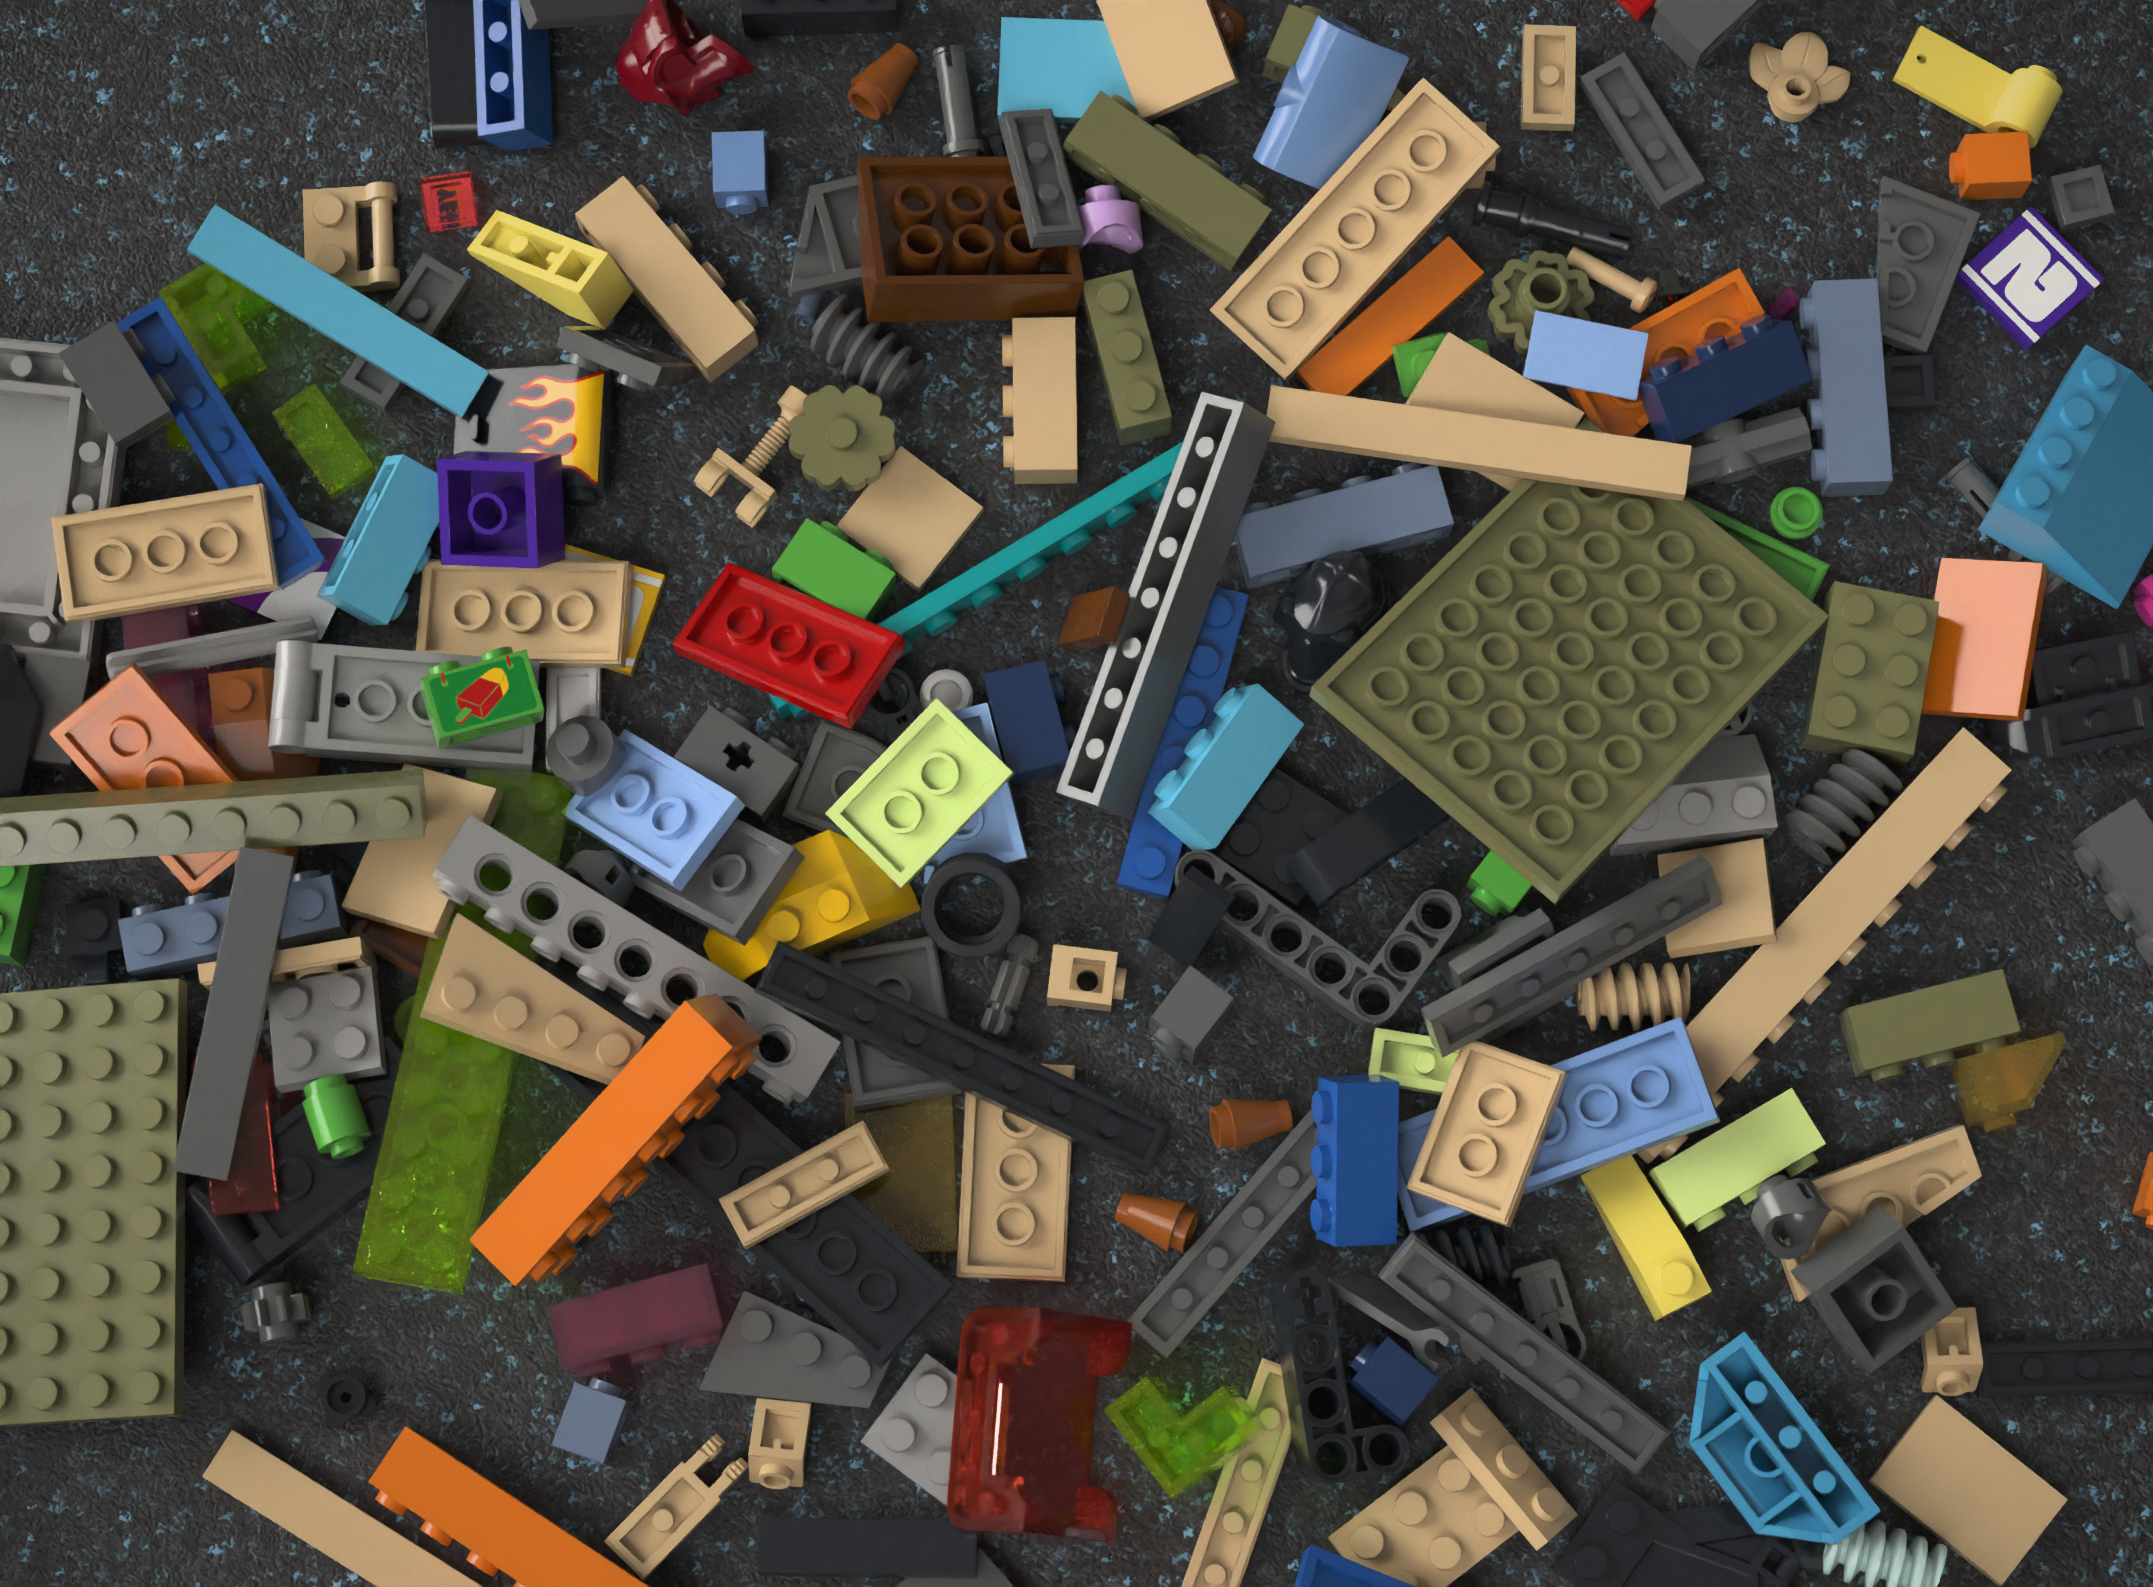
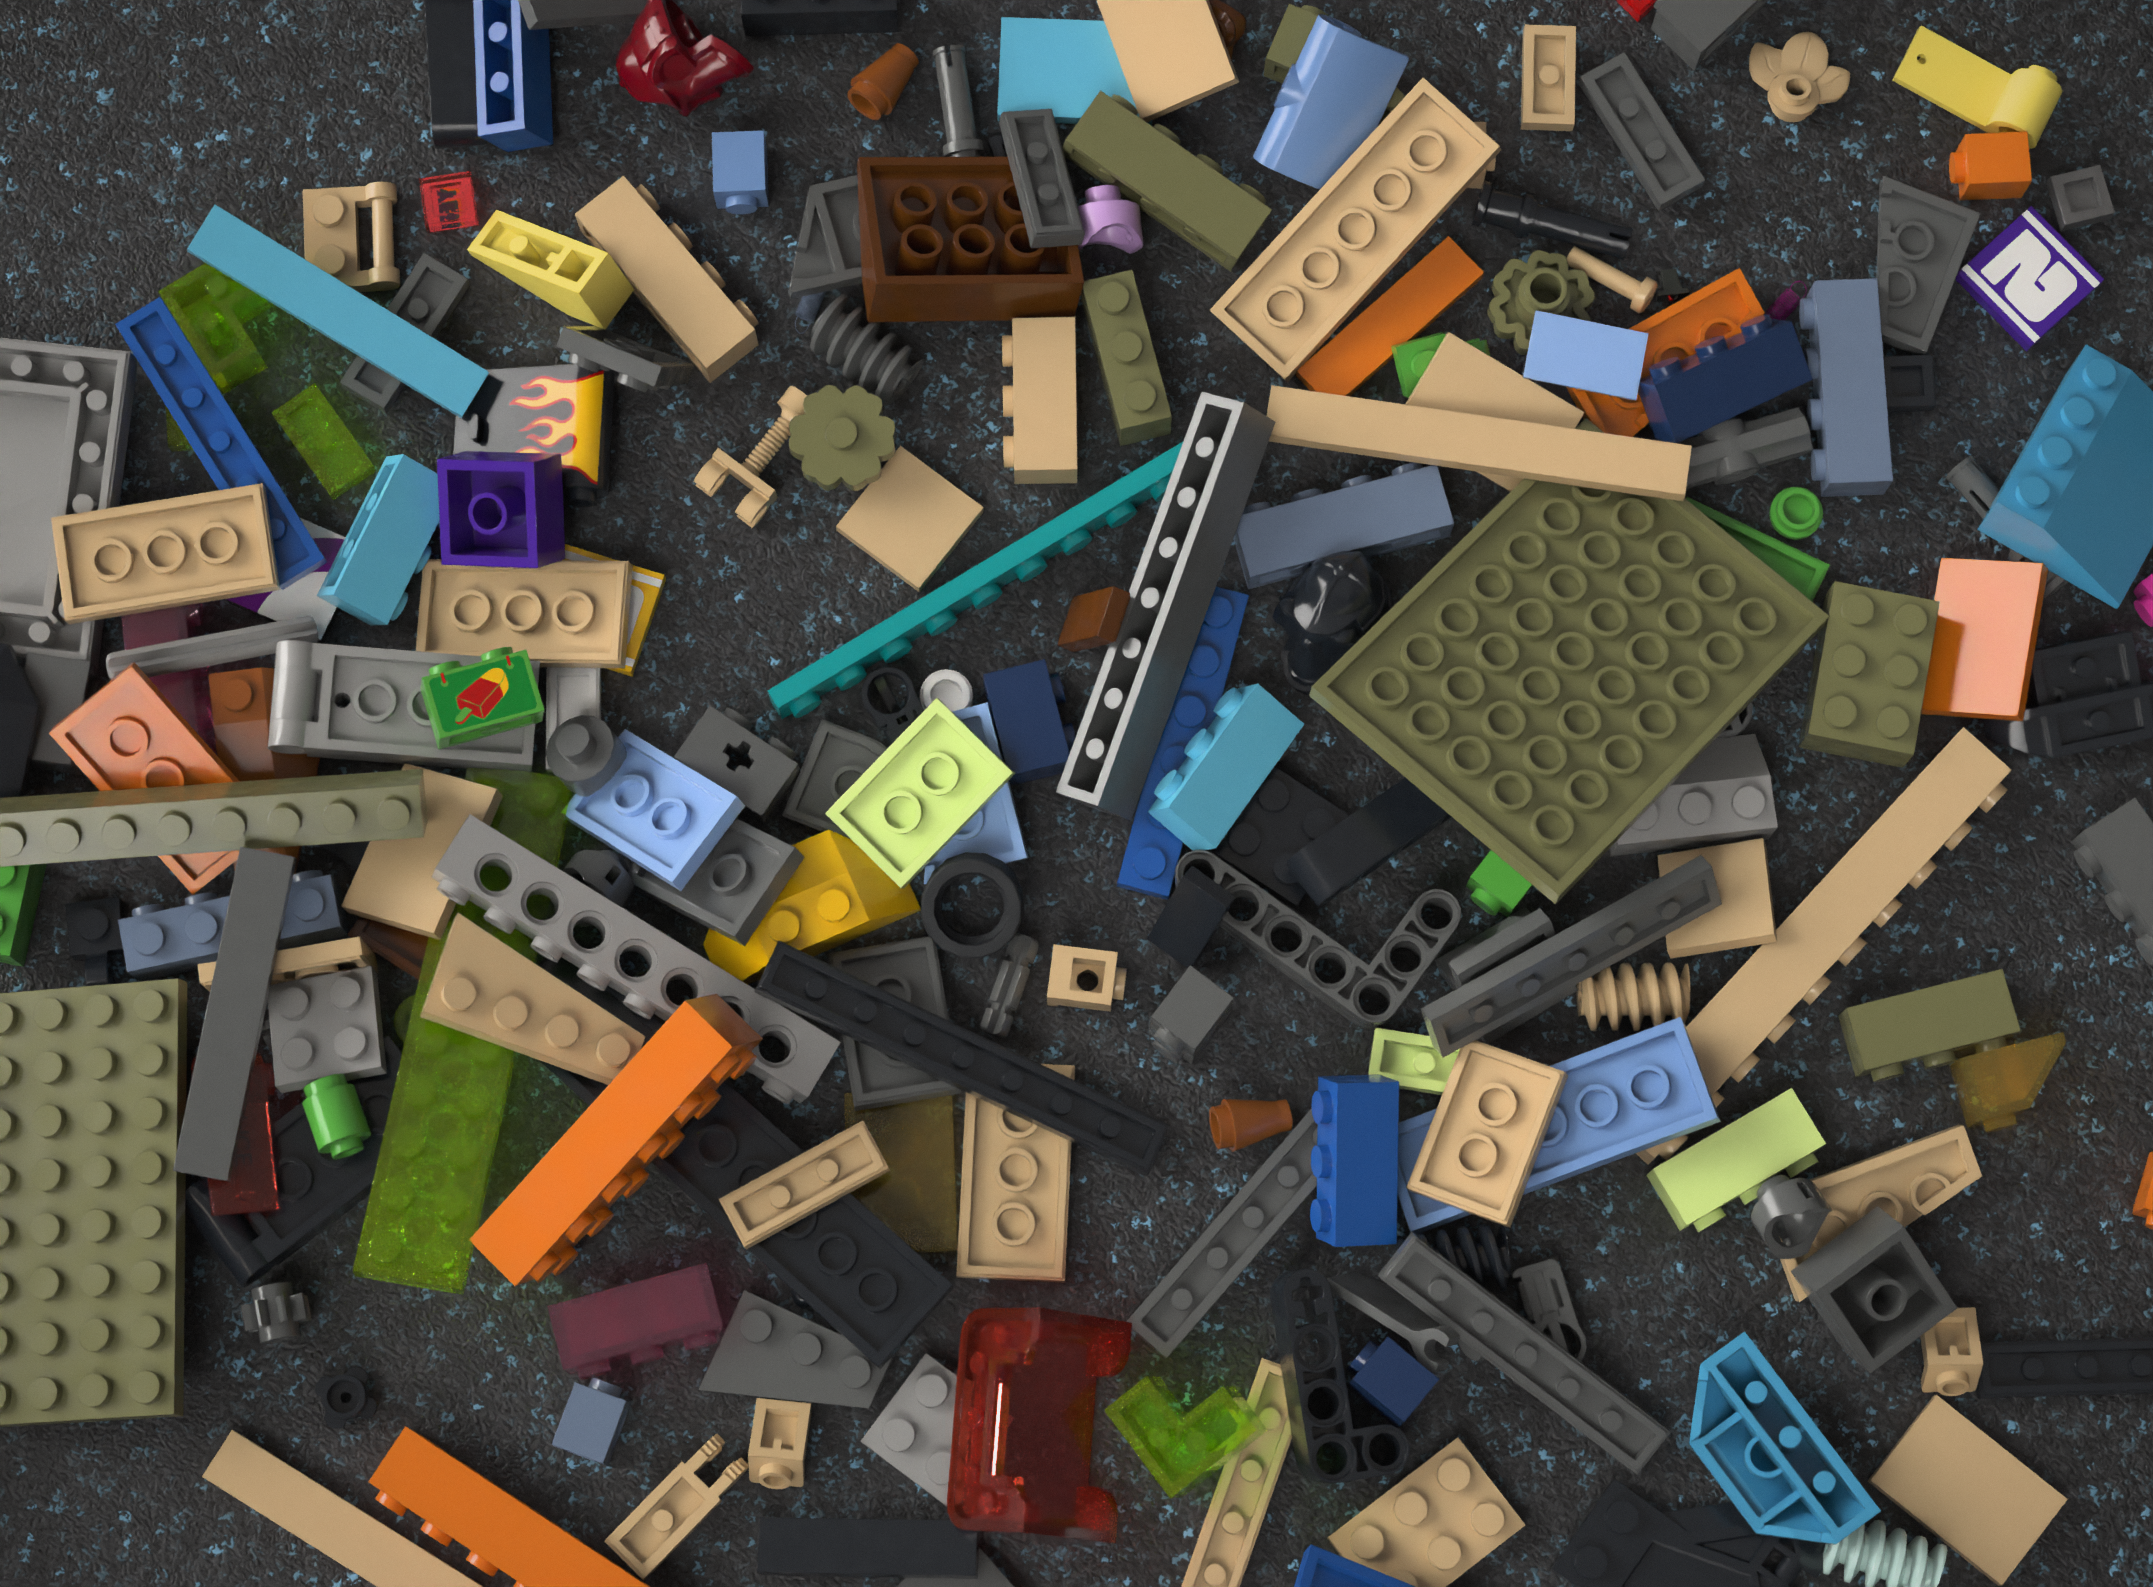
(117, 384): dark grey brick -> none
(789, 645): red tile -> none
(834, 571): bright green brick -> none
(1159, 1220): dark orange cone -> none
(1504, 1469): tan plate -> none
(1646, 1237): light yellow slope -> none
(1839, 802): dark grey piece -> none

